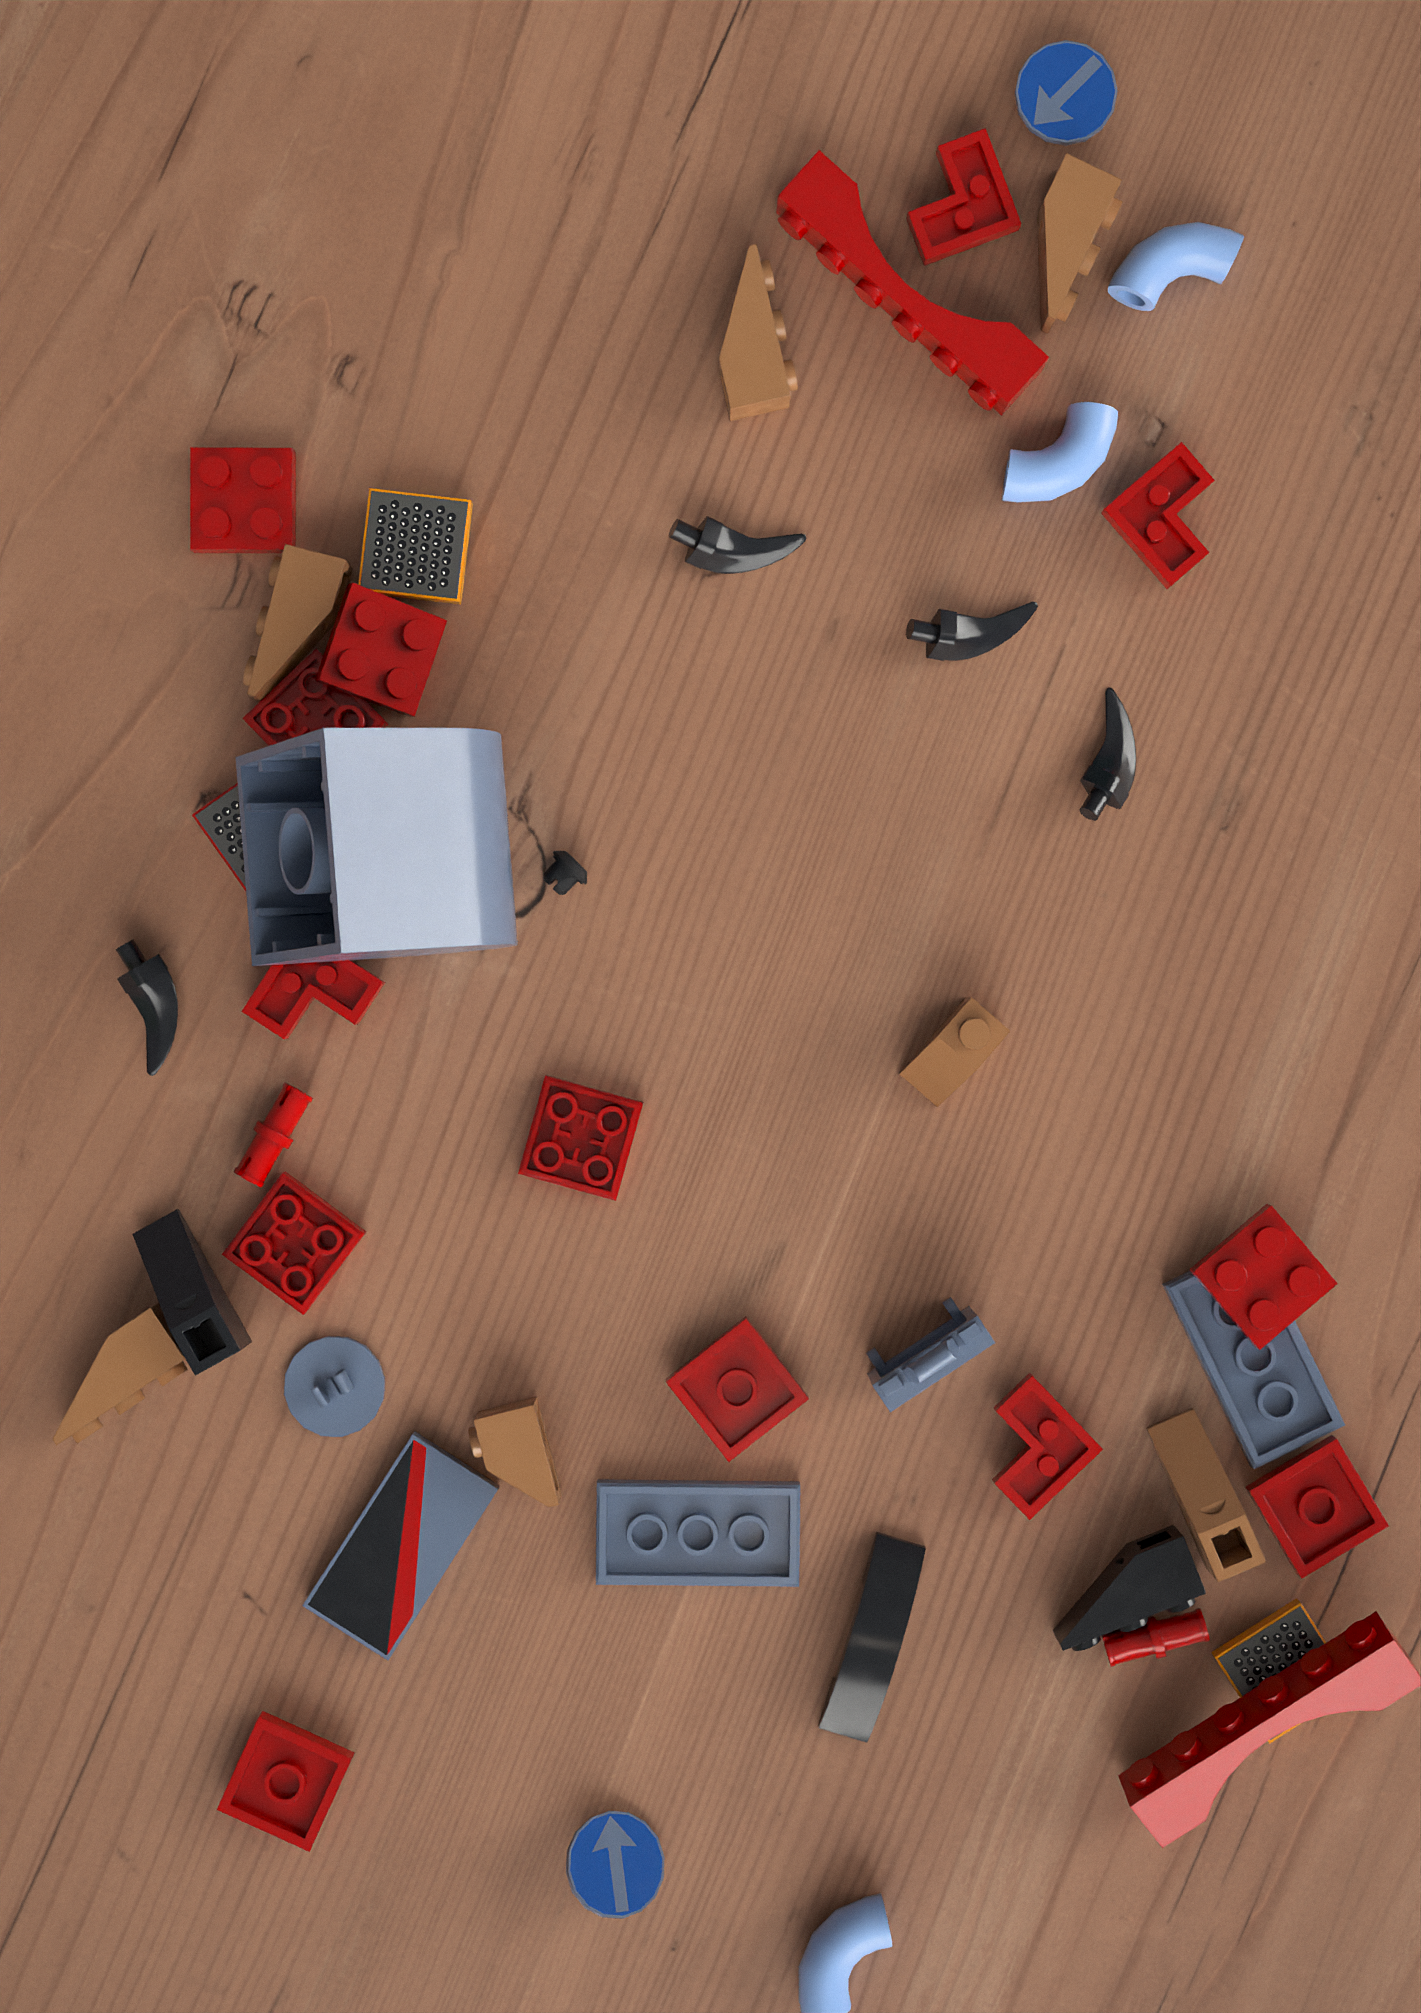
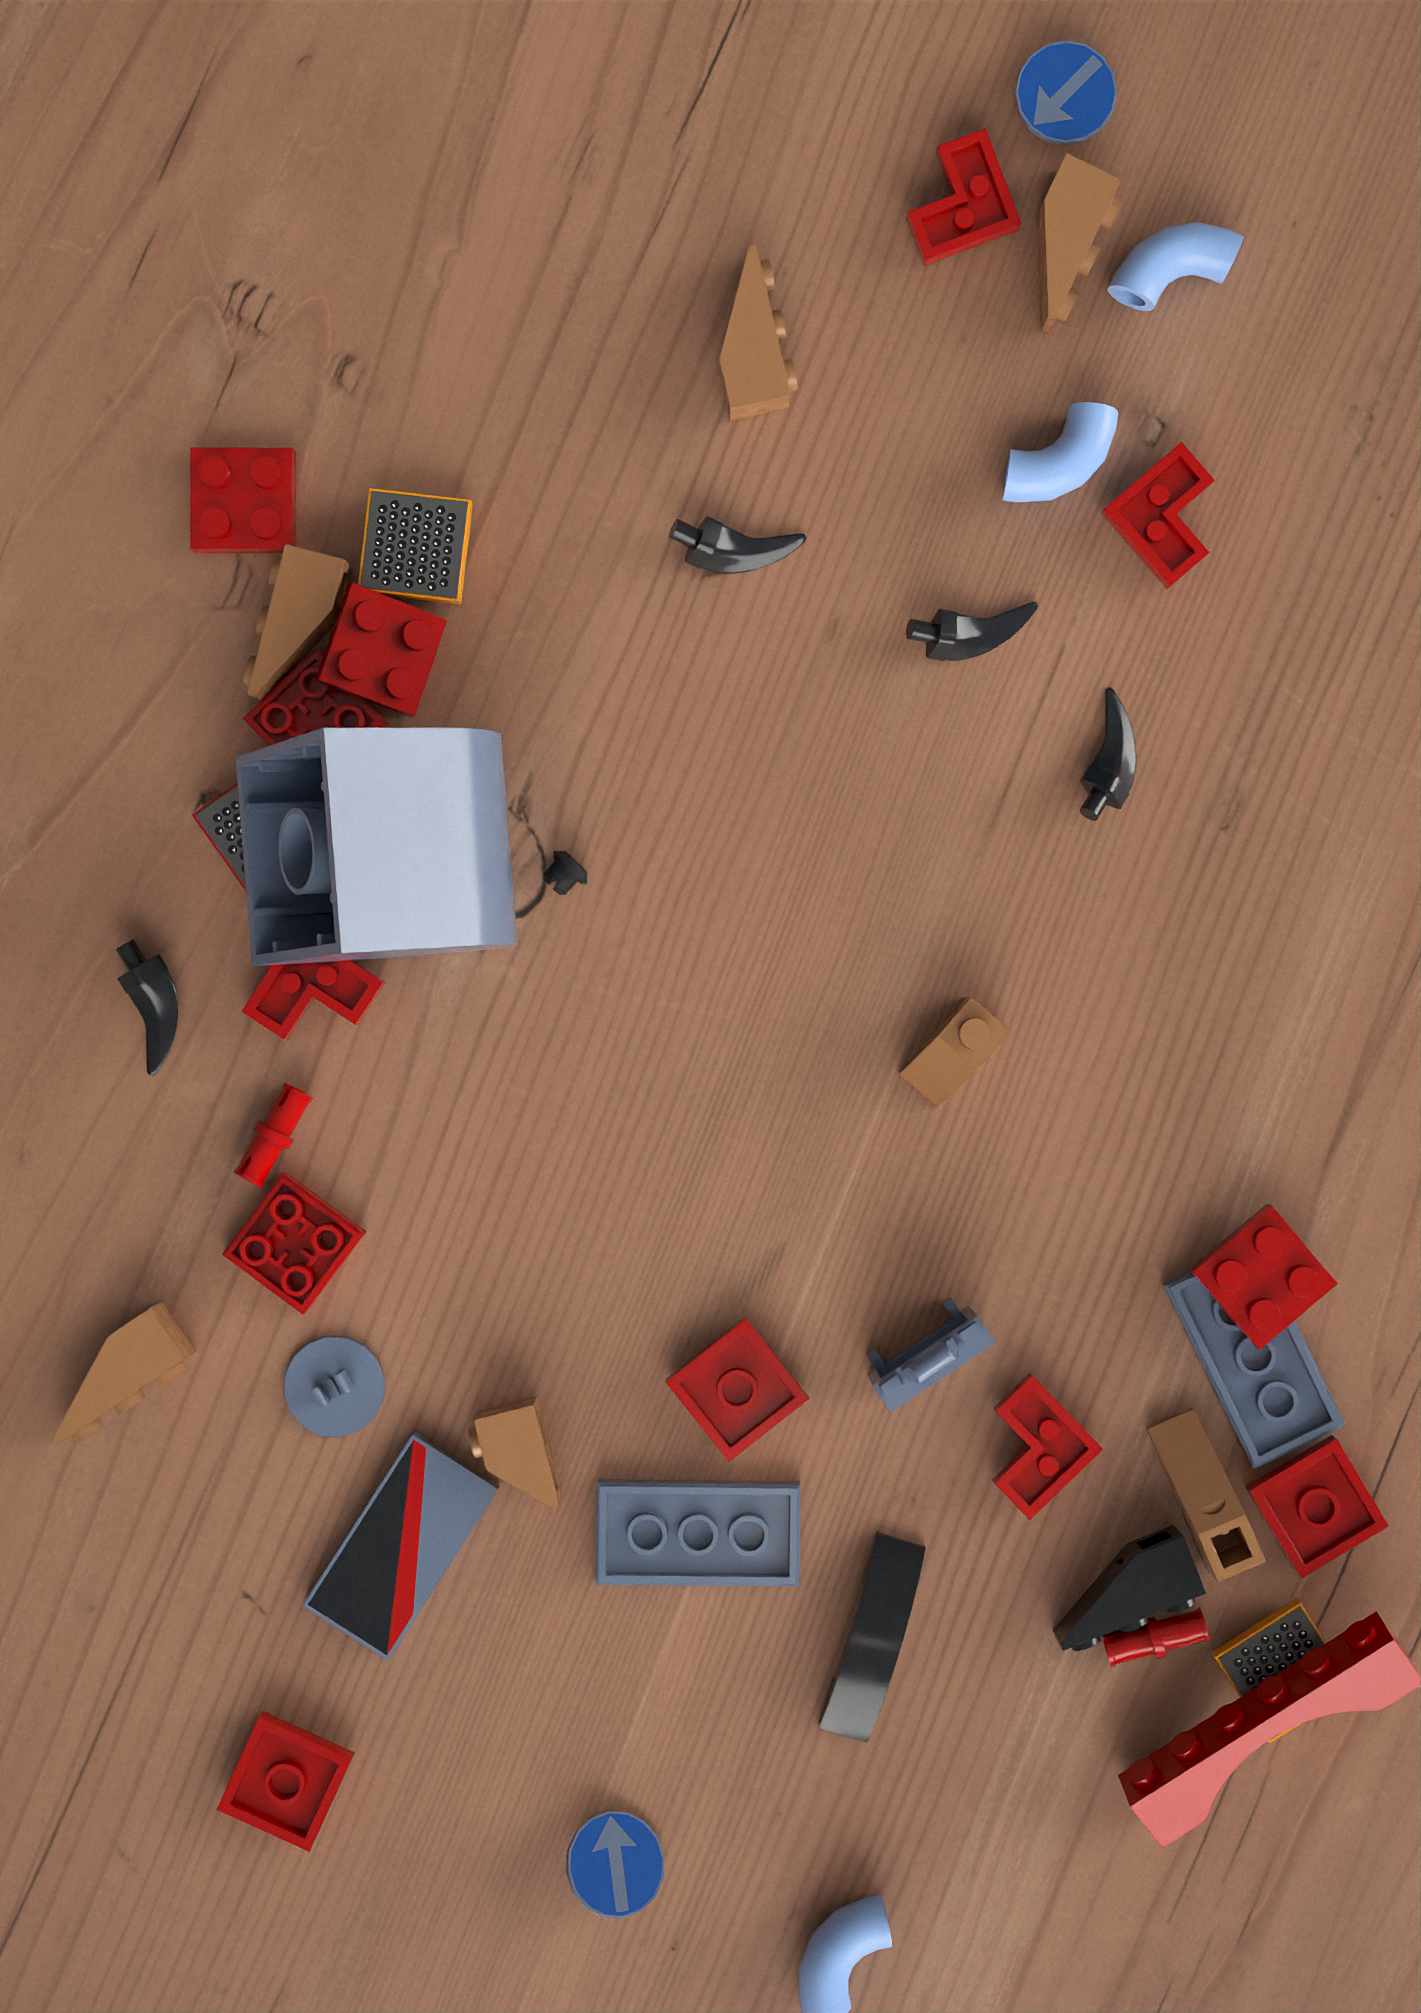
(190, 1293): black slope -> none
(580, 1137): red tile -> none
(985, 355): red arch -> none

